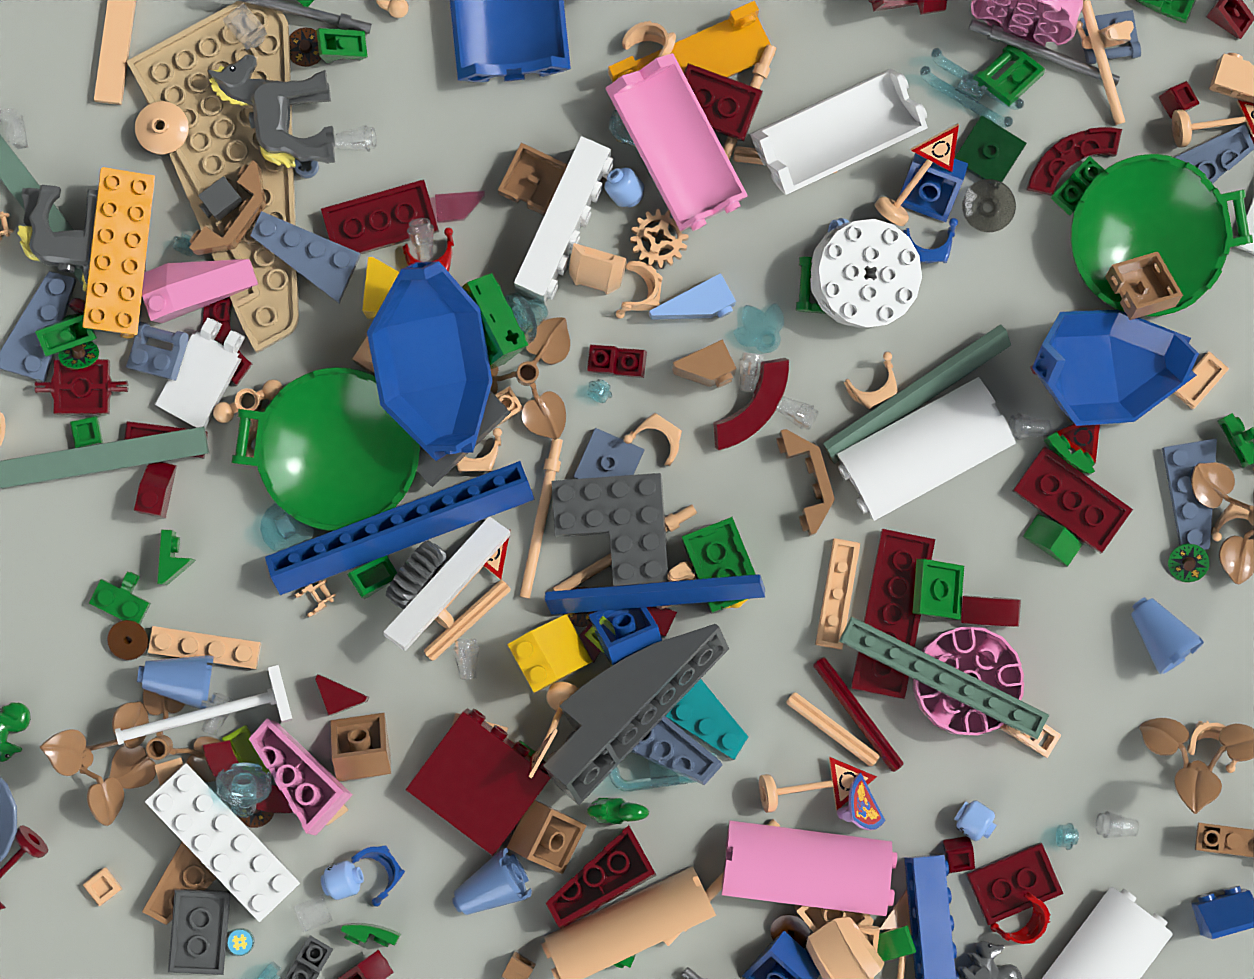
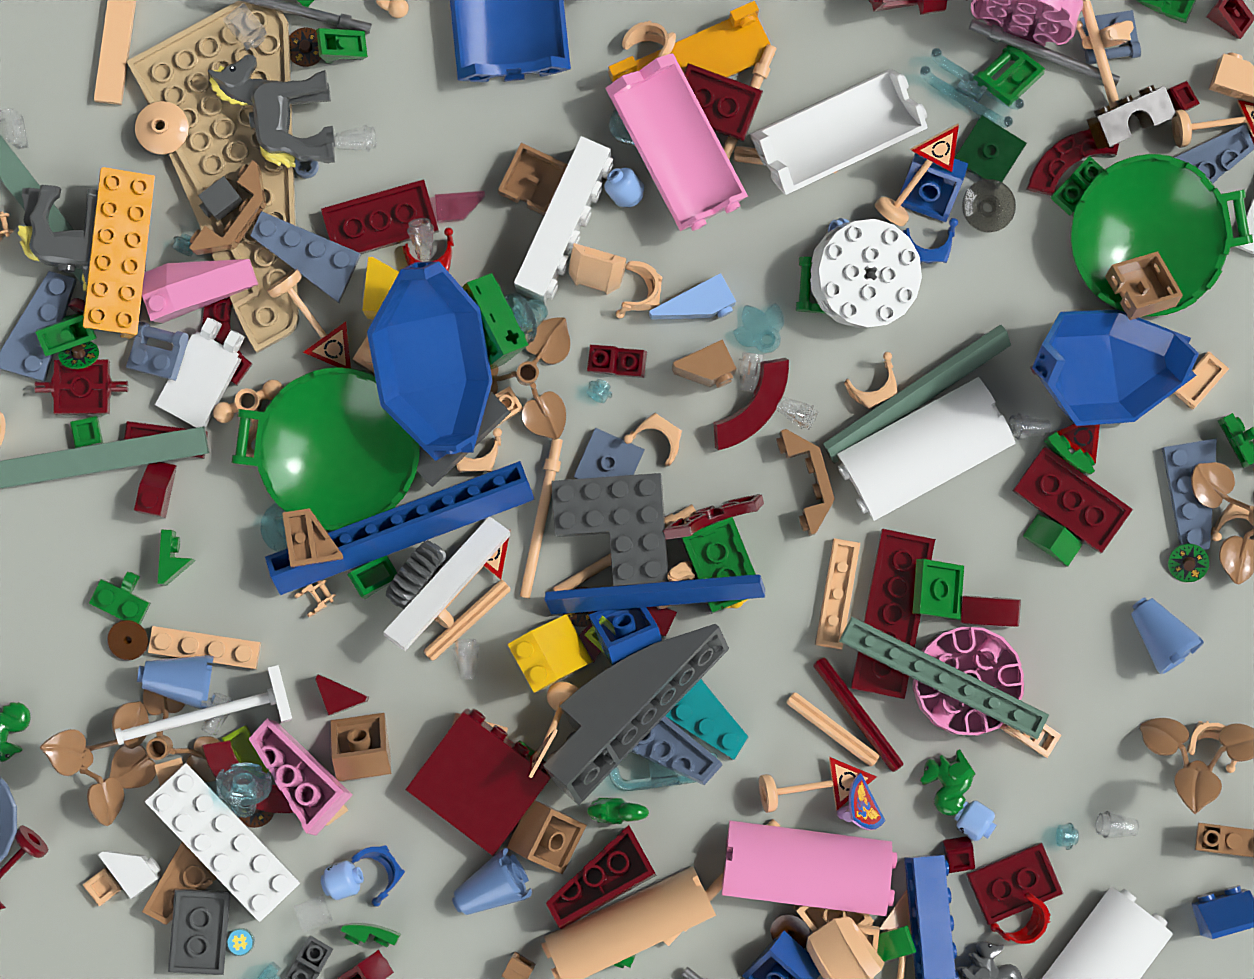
(132, 871): none -> white slope
(308, 540): none -> medium nougat wing
(332, 347): none -> light nougat piece
(646, 233): light nougat gear -> none
(711, 515): none -> dark red tile
(954, 777): none -> green animal
(1111, 125): none -> arch

